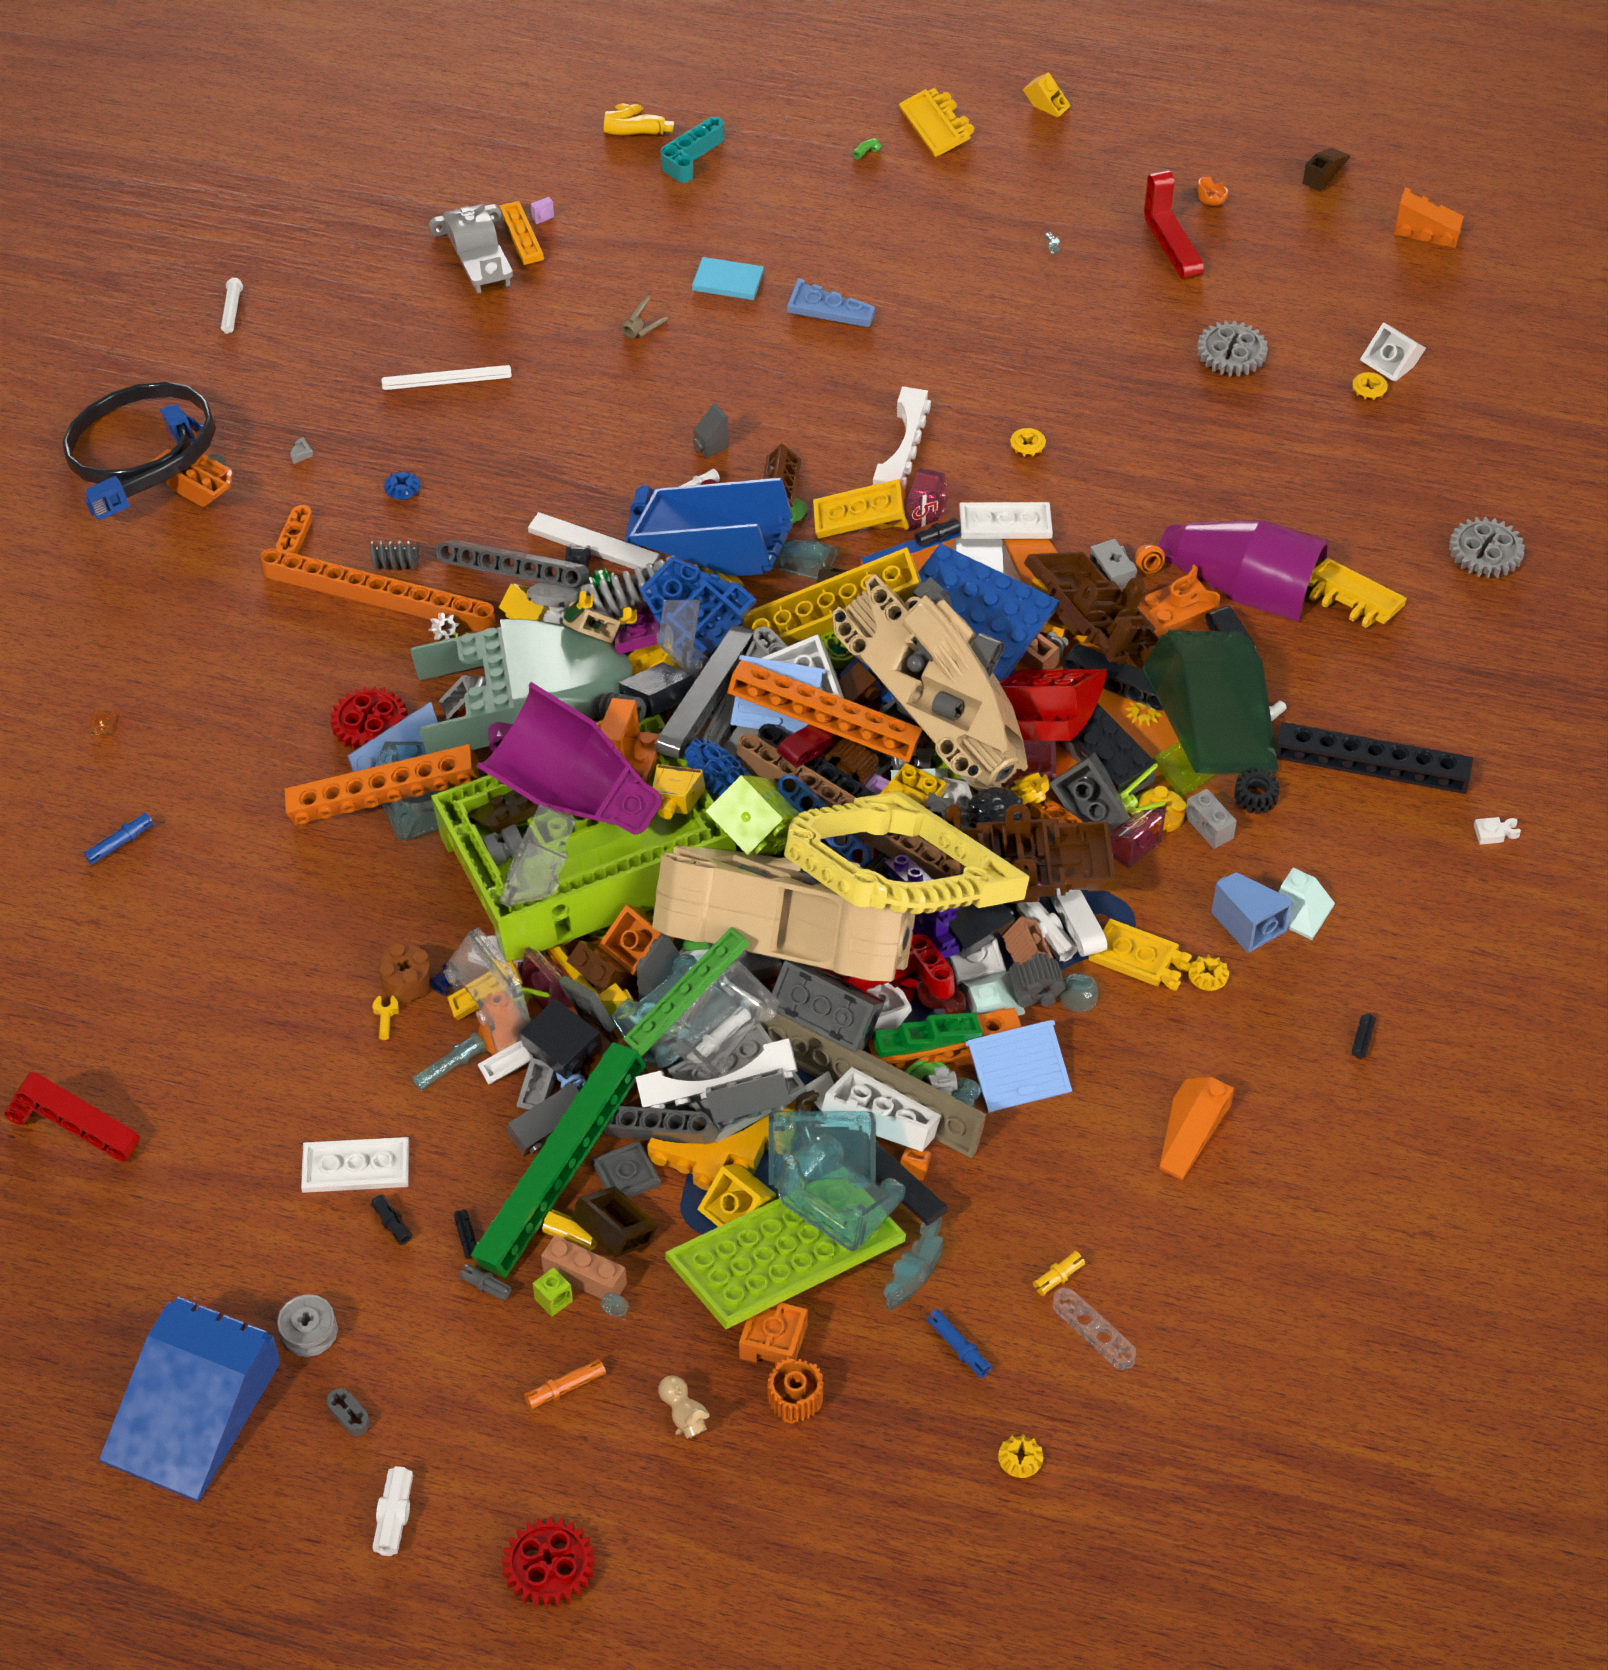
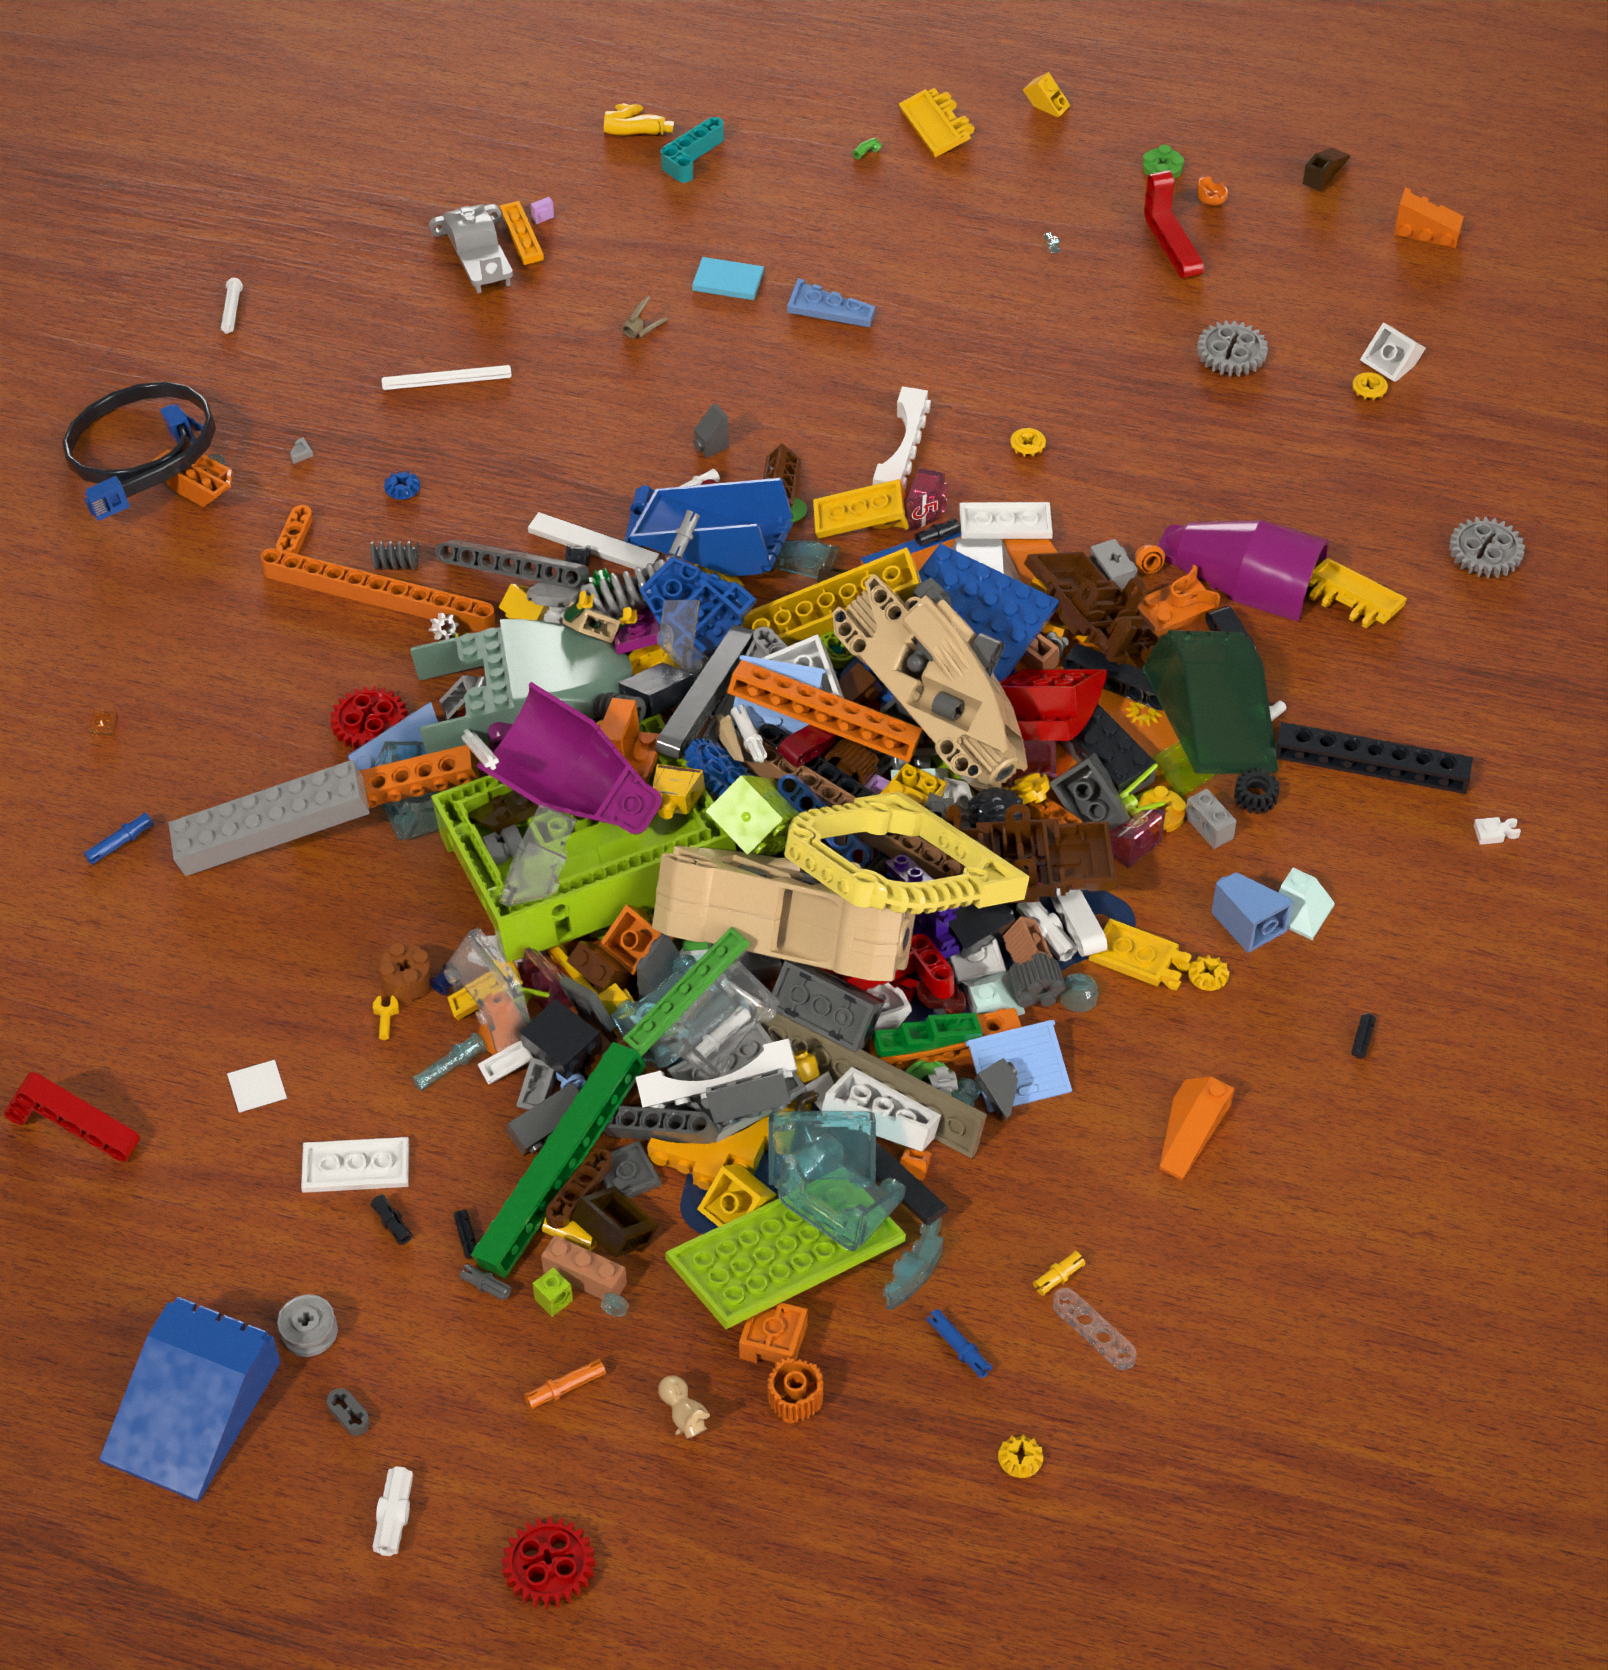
(256, 1086): none -> white sticker
(268, 818): none -> light grey brick
(480, 749): none -> white axle
(577, 1187): none -> reddish brown beam
(684, 534): none -> light grey pin
(727, 734): none -> tan bar
(752, 740): none -> white axle
(806, 1066): none -> yellow head
(999, 1086): none -> dark grey slope
(1163, 159): none -> bright green plate

